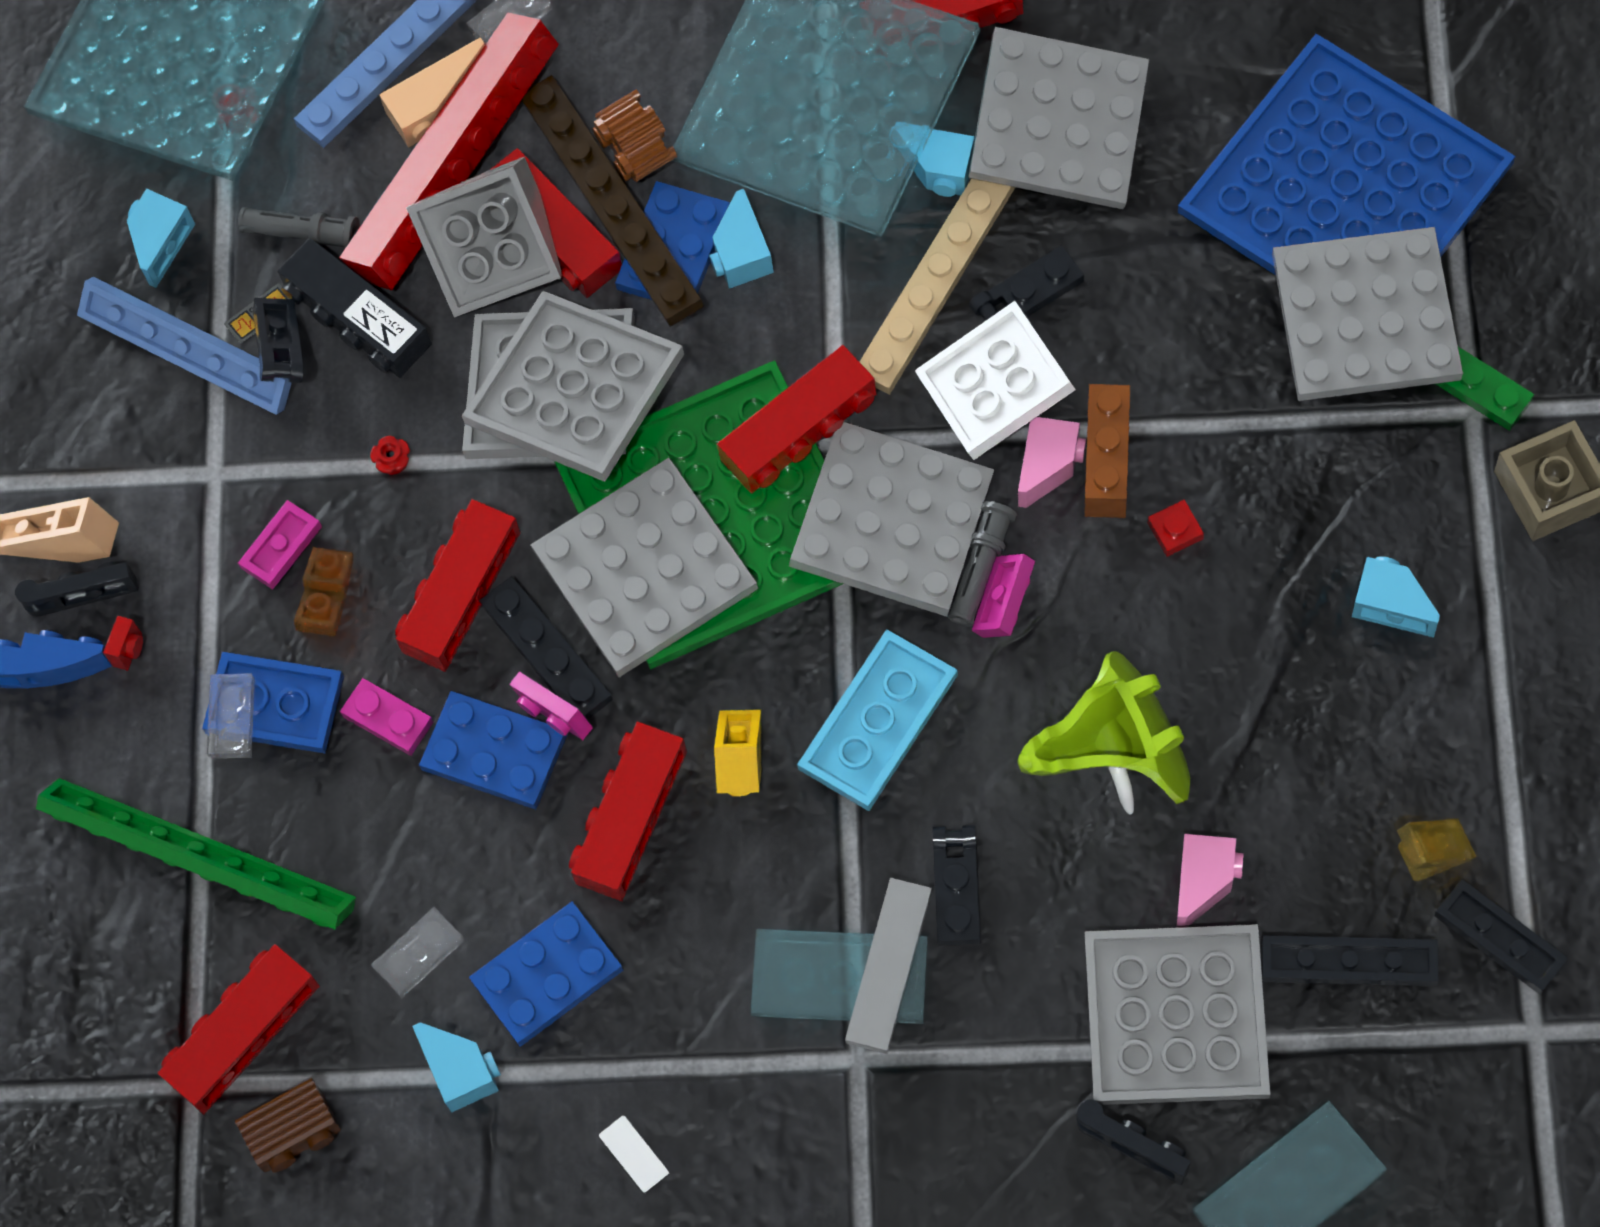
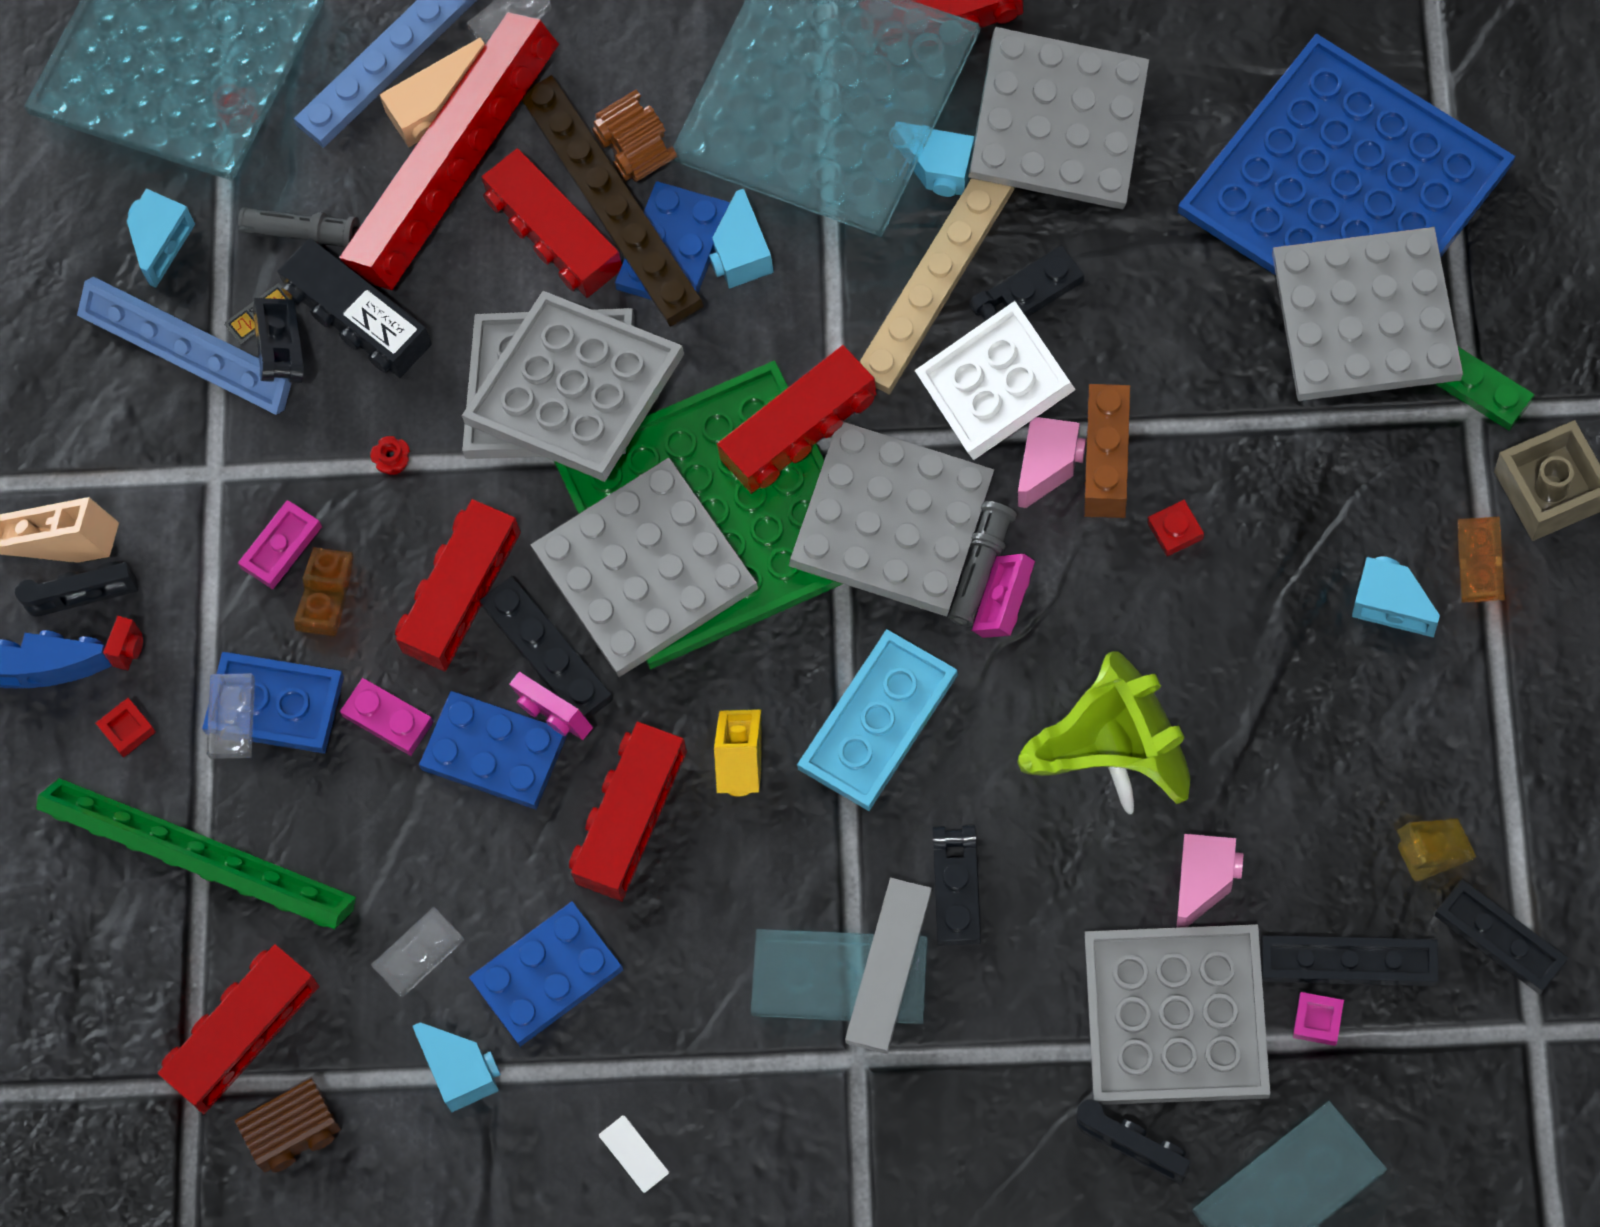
(125, 727): none -> red plate
(487, 237): light grey slope -> none
(1318, 1019): none -> dark pink plate
(1480, 559): none -> clear orange slope

